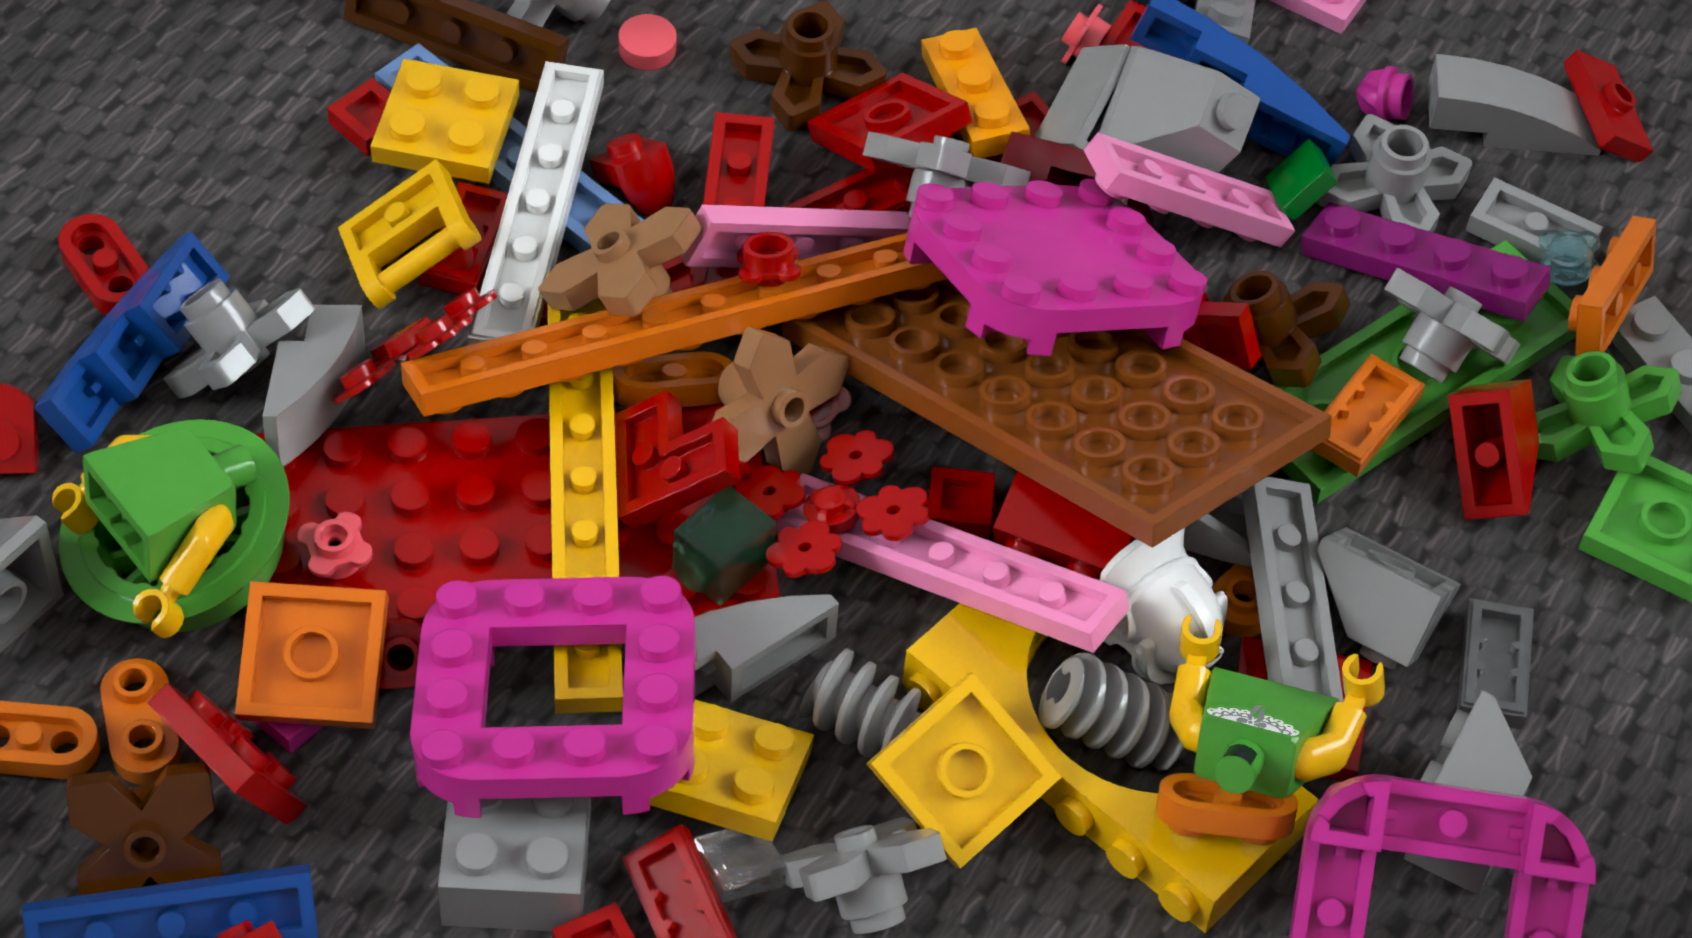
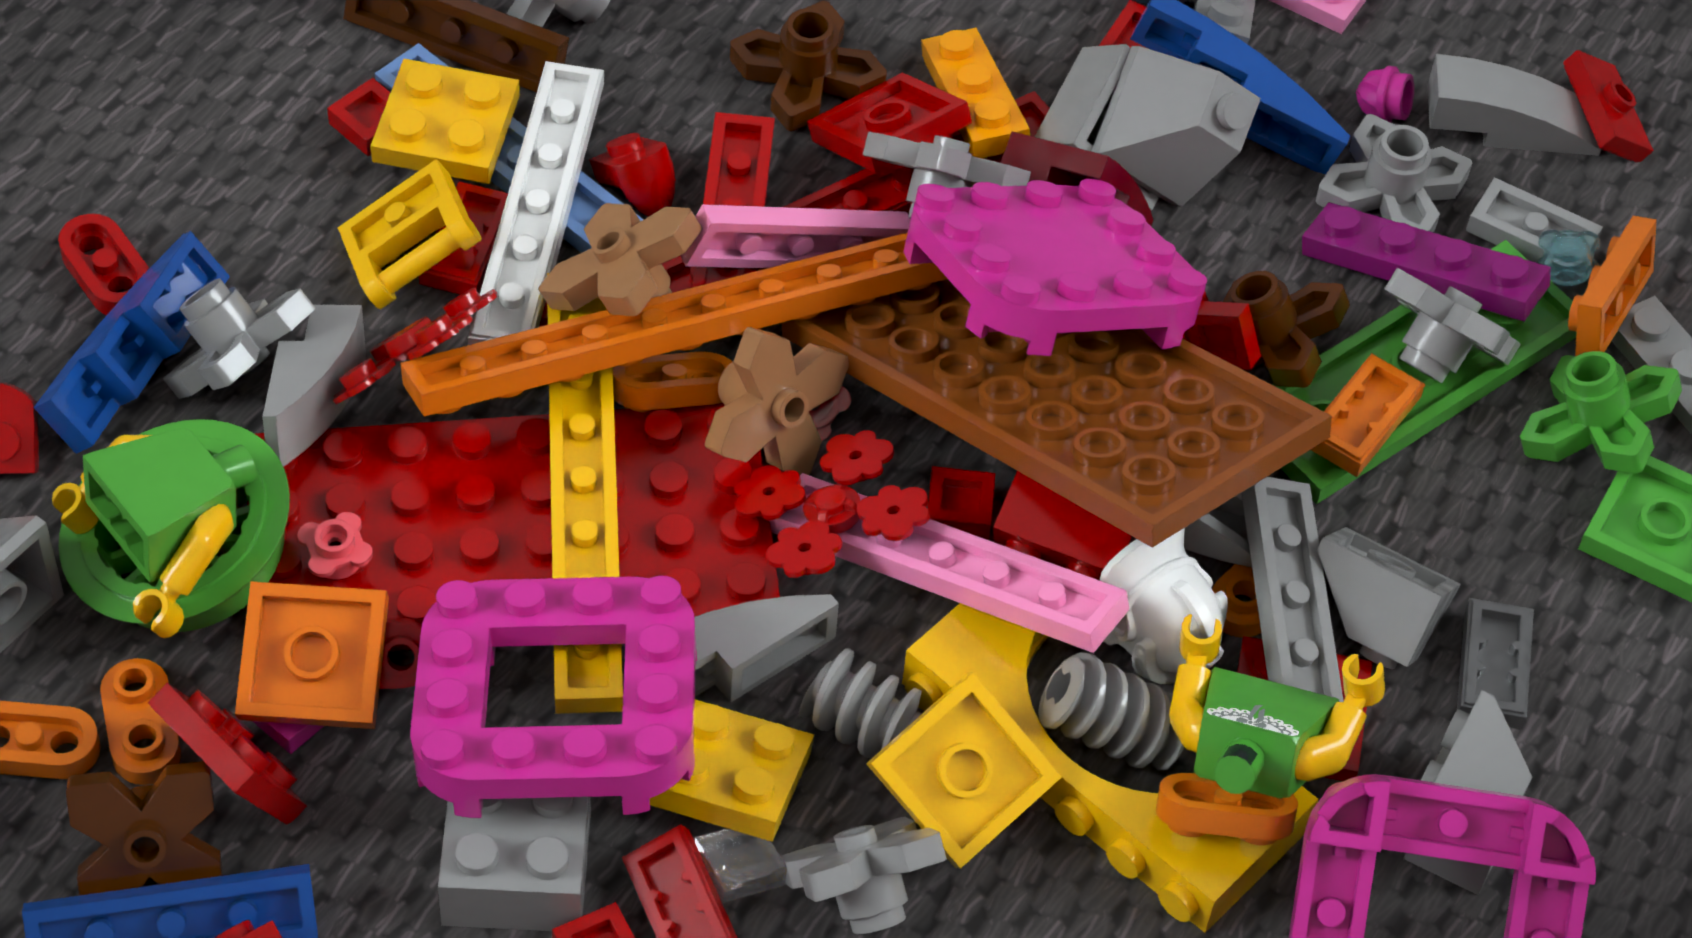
(647, 42): coral tile -> none
(662, 467): red plate -> none
(722, 545): clear green brick -> none
(768, 260): red plate -> none
(1084, 32): coral plate -> none
(1187, 190): bright pink plate -> none
(1301, 179): green tile -> none
(1495, 447): red slope -> none

